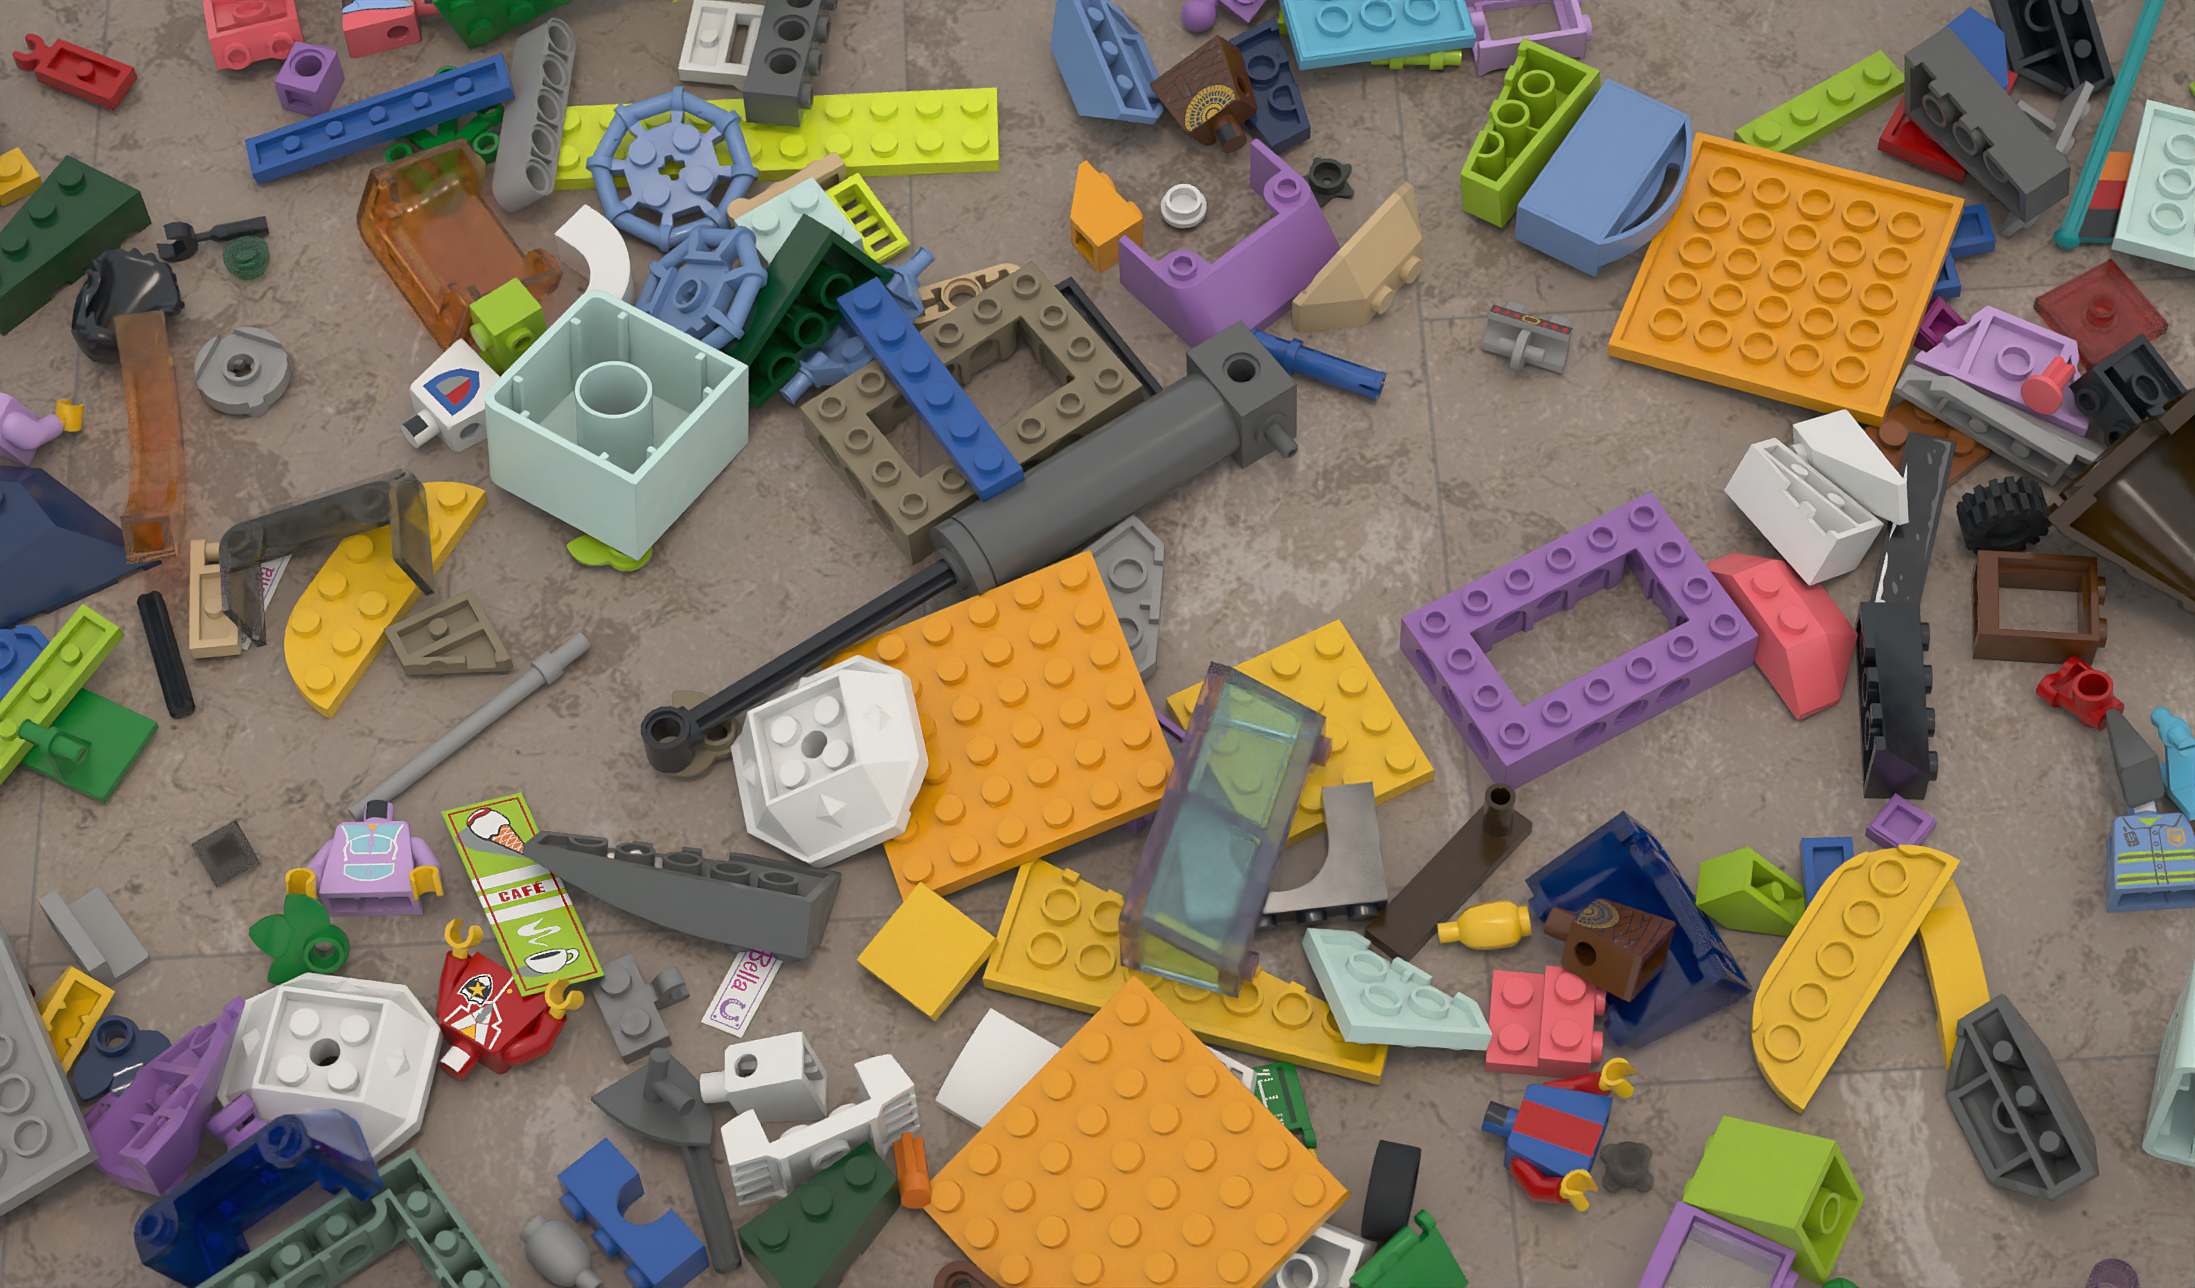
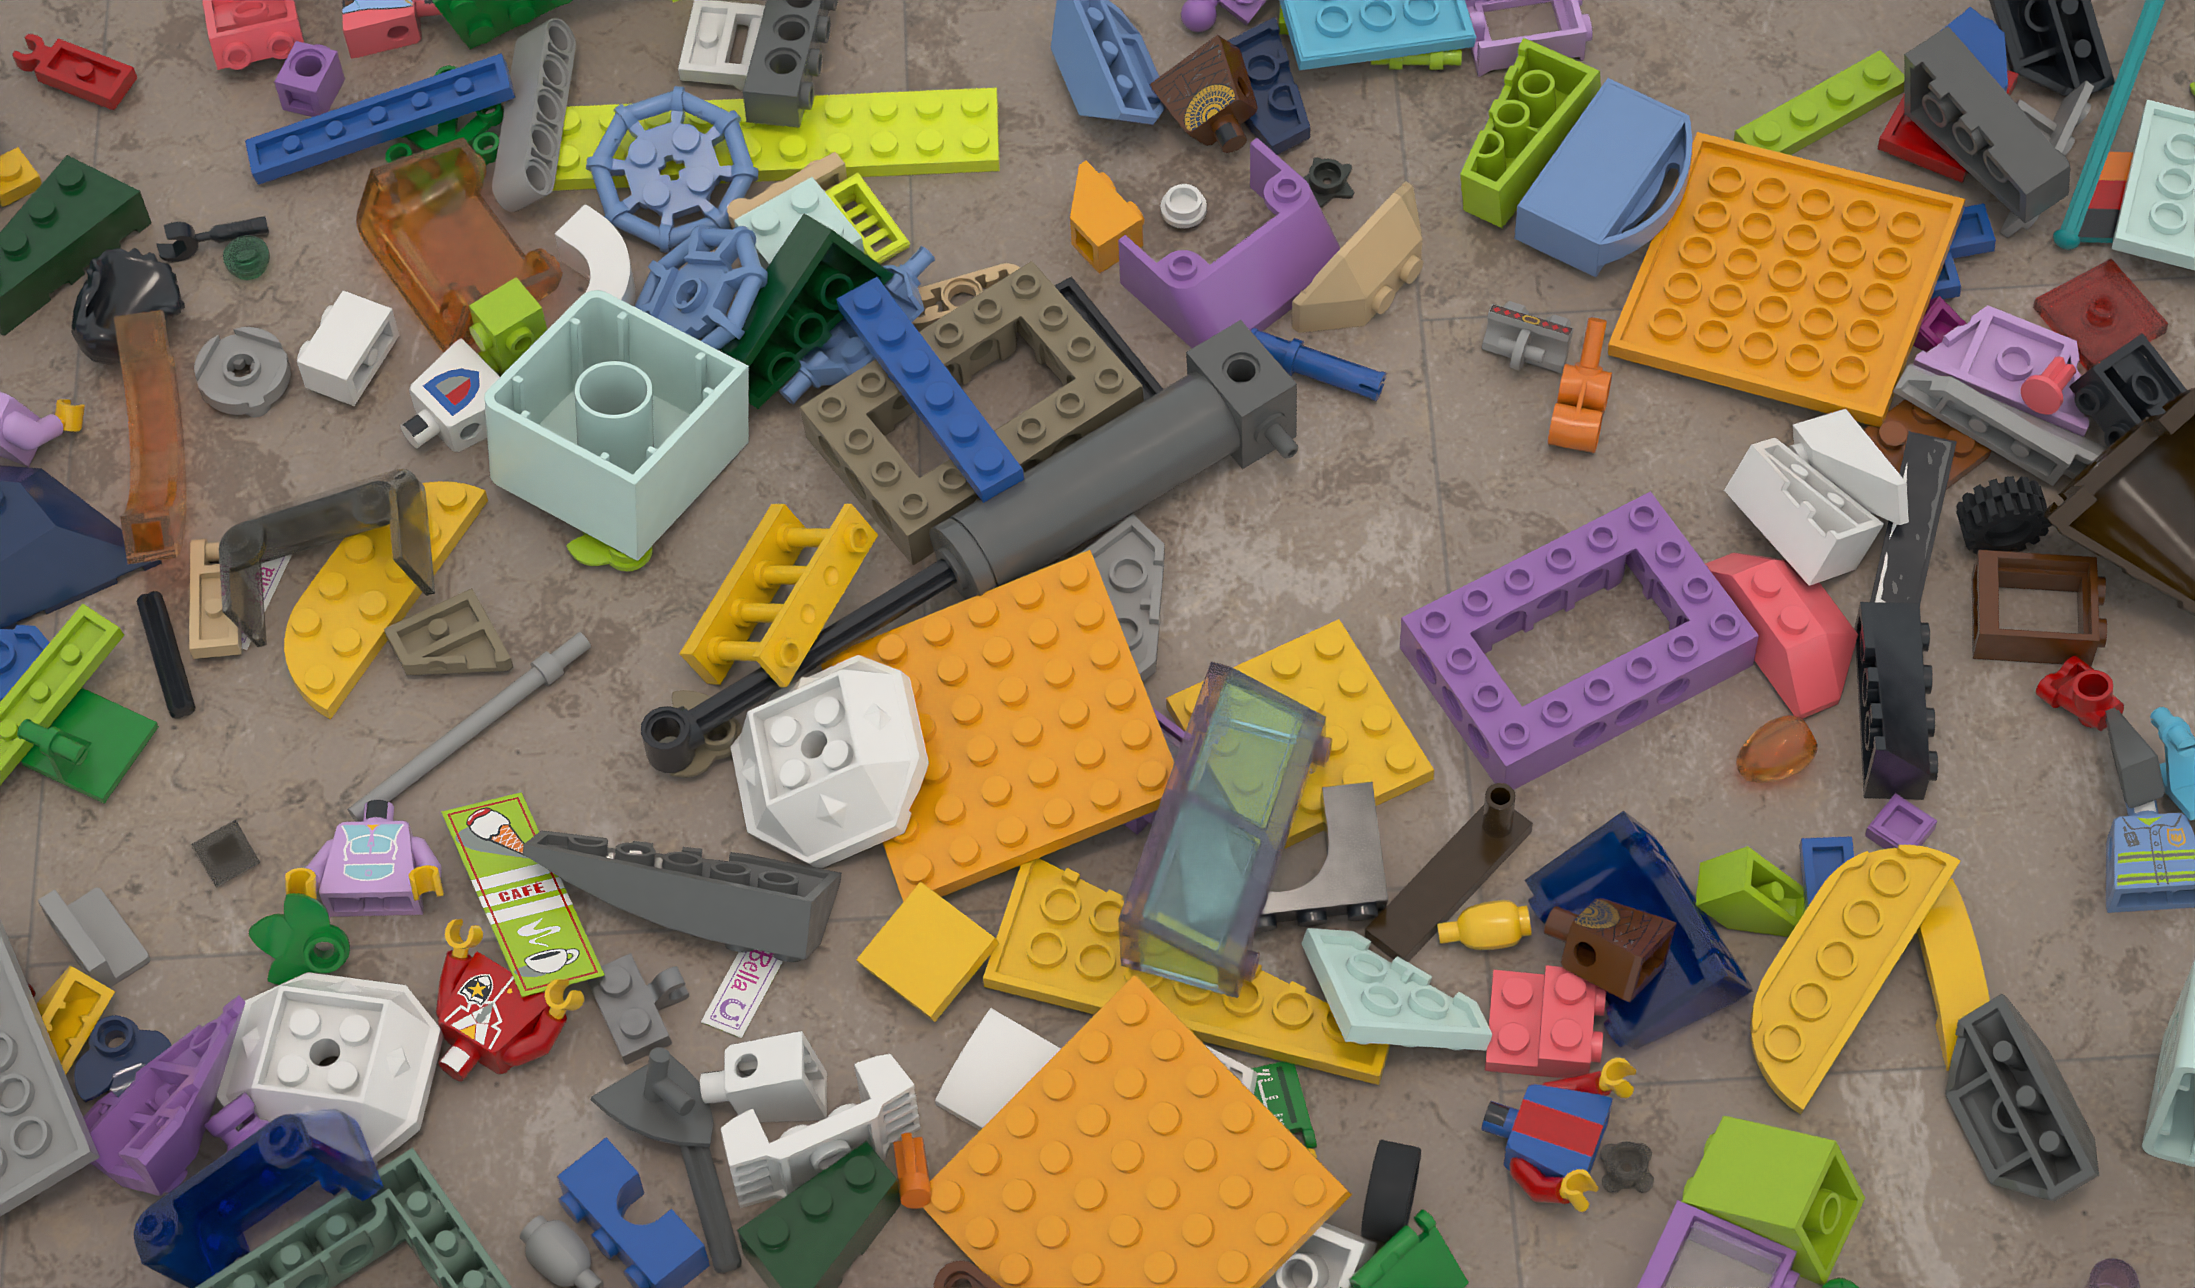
(347, 347): none -> white brick
(756, 578): none -> yellow fence
(1582, 395): none -> orange beam
(1777, 750): none -> clear orange animal

